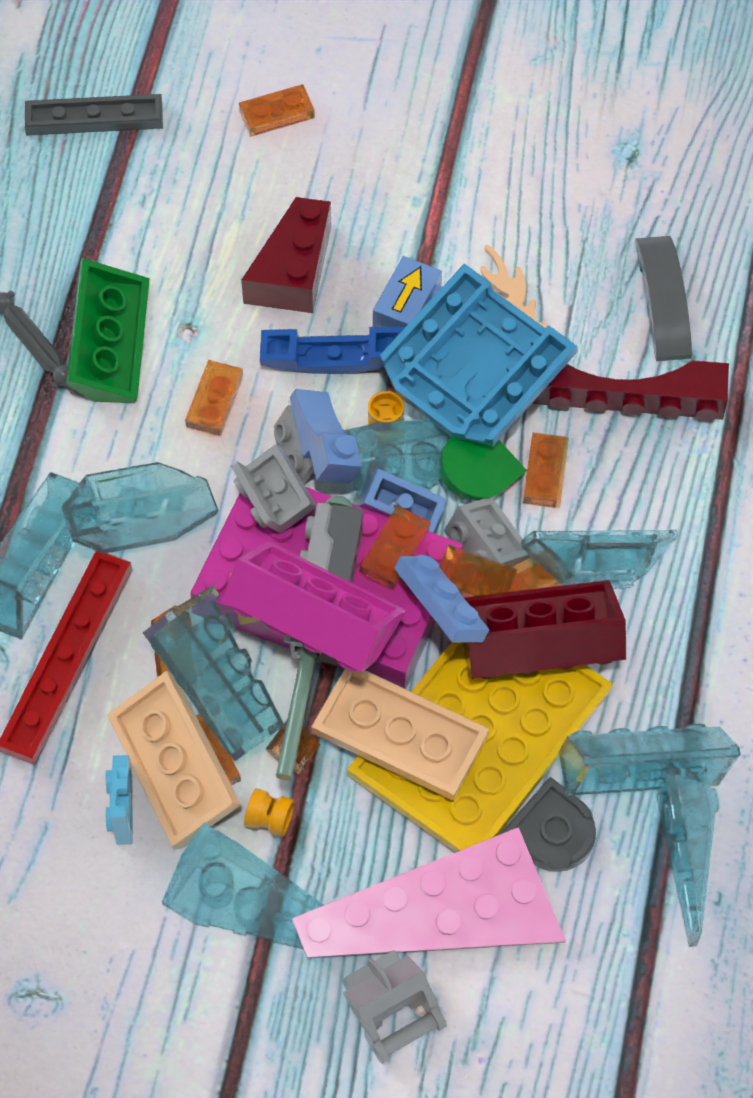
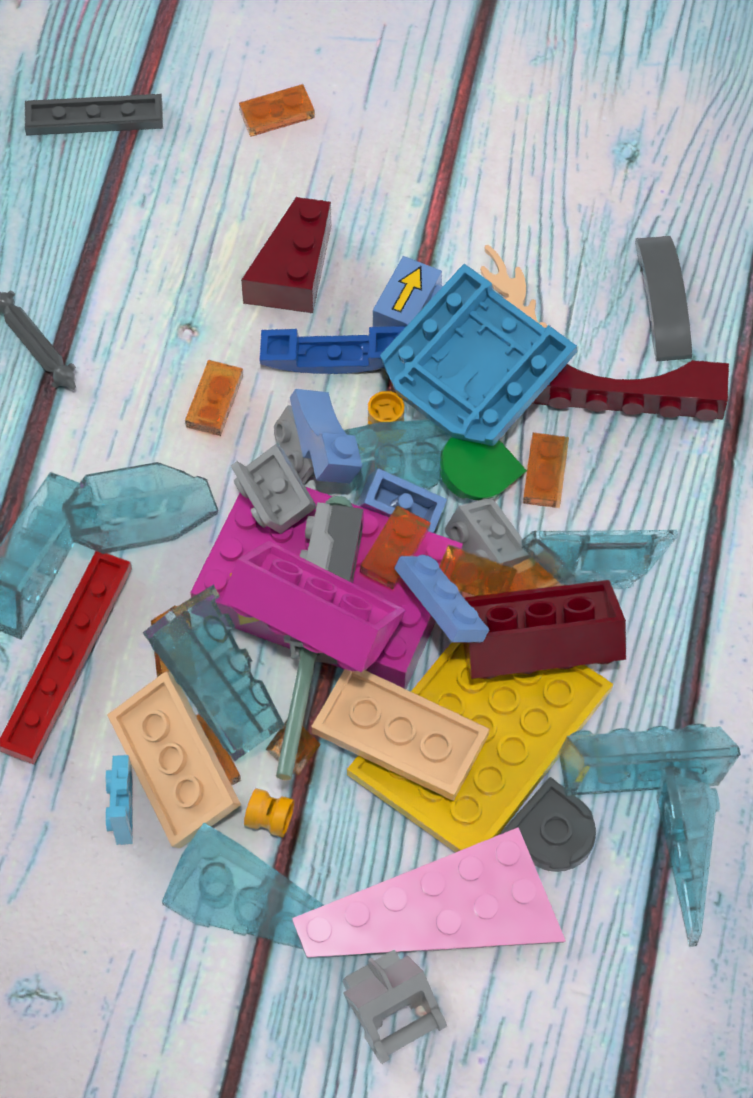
(107, 333): green slope -> none

